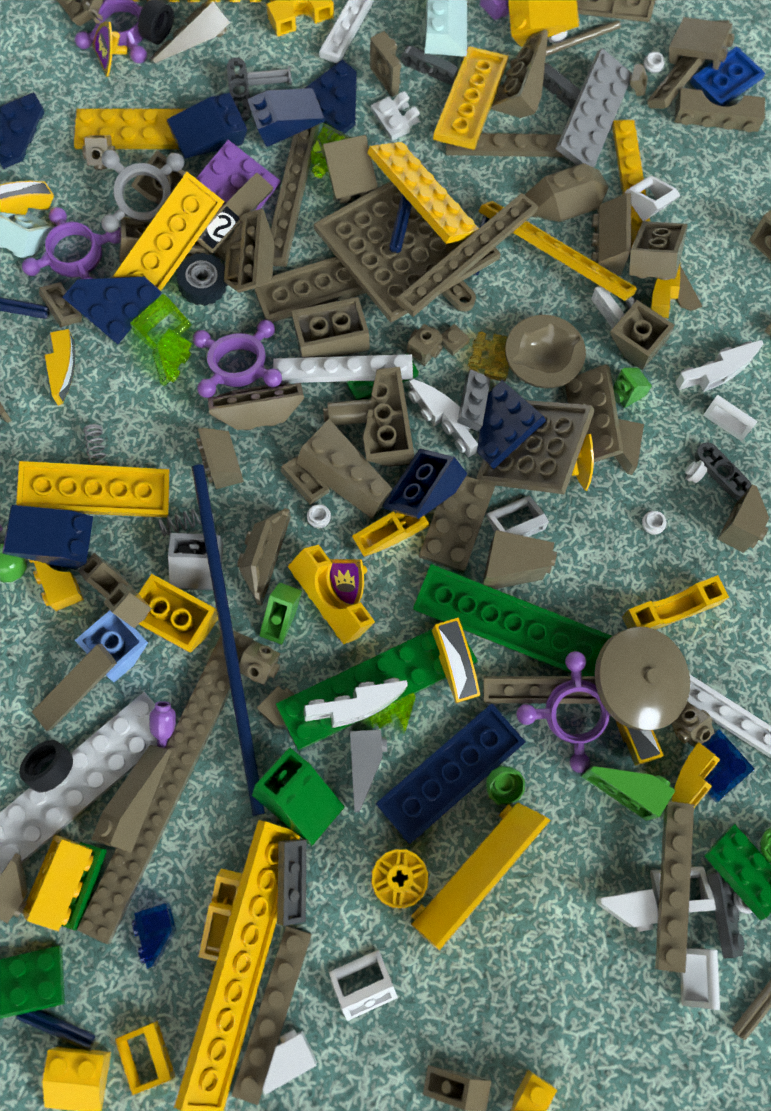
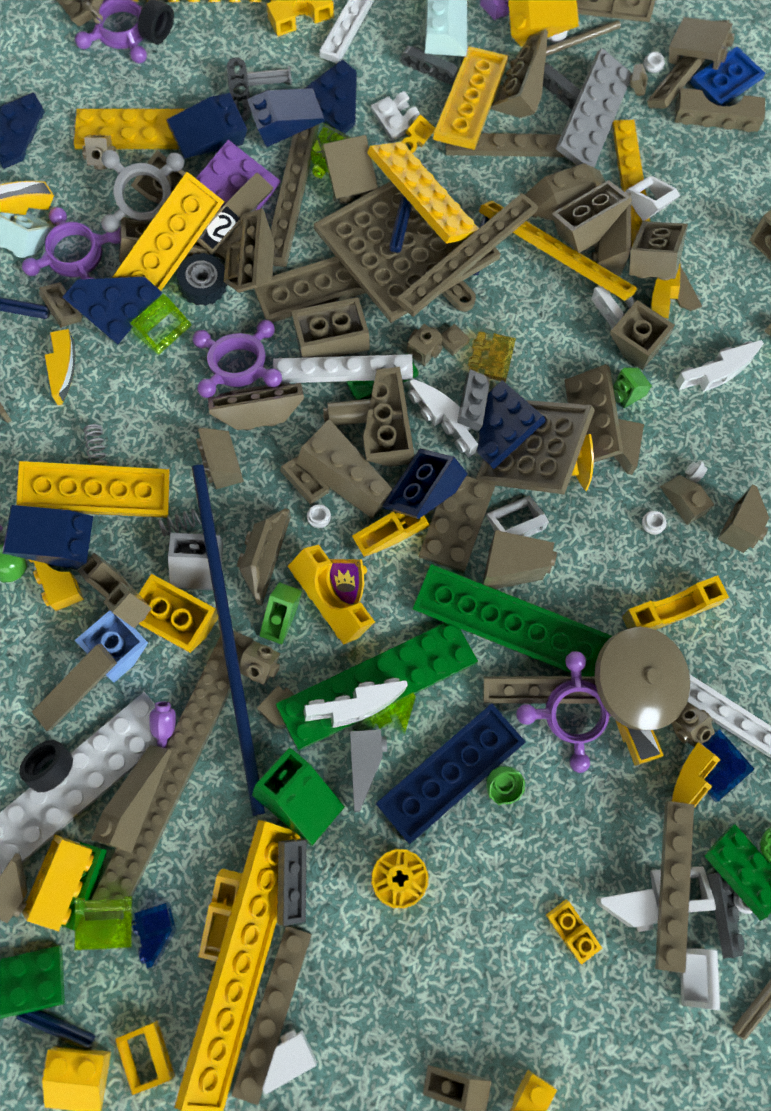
(103, 932): none -> clear neon green plate
(106, 44): shield -> none
(169, 354): clear neon green slope -> none
(202, 26): wedge -> none
(367, 997): white tile -> none
(384, 62): dark tan plate -> none
(418, 133): none -> yellow plate
(456, 660): slope -> none
(478, 874): yellow slope -> none
(545, 351): dark tan piece -> none
(573, 931): none -> yellow slope
(590, 215): none -> dark tan slope
(638, 792): bright green slope -> none
(687, 498): none -> dark tan slope
(723, 461): dark grey beam -> none
(730, 418): white tile -> none

